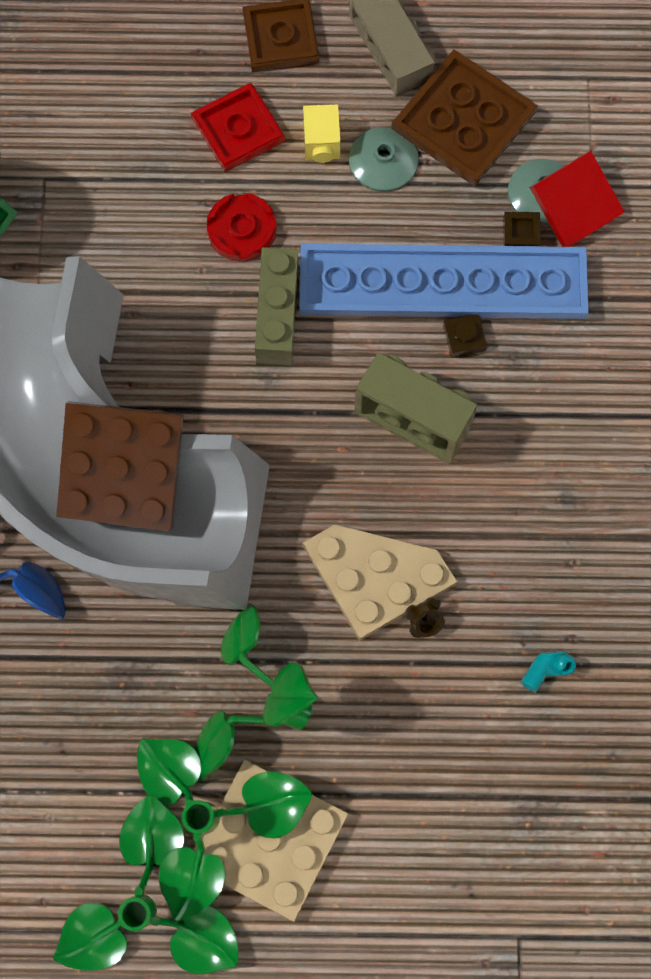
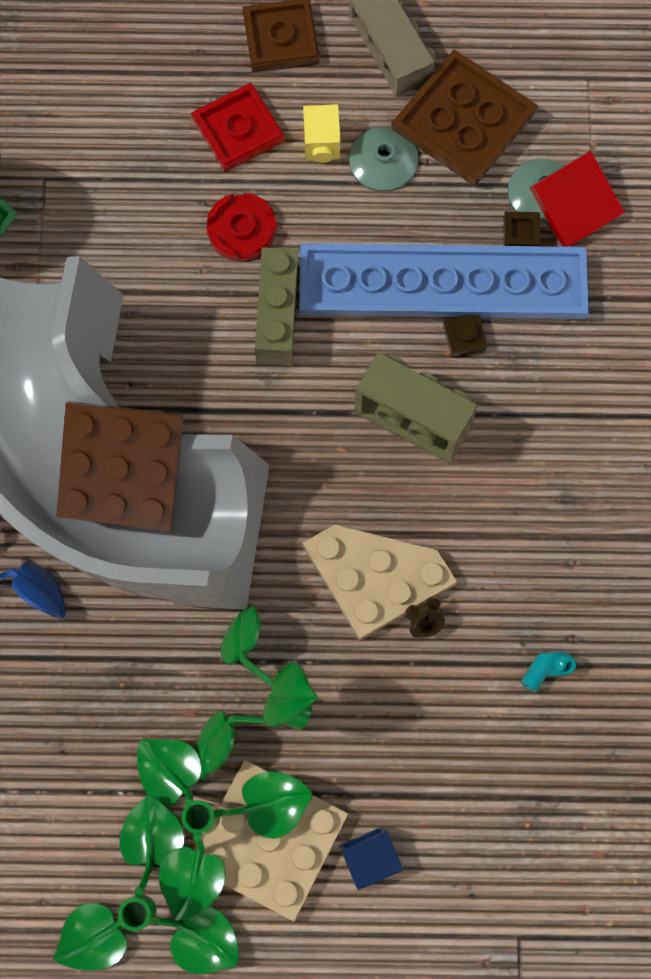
(370, 858): none -> dark blue piece

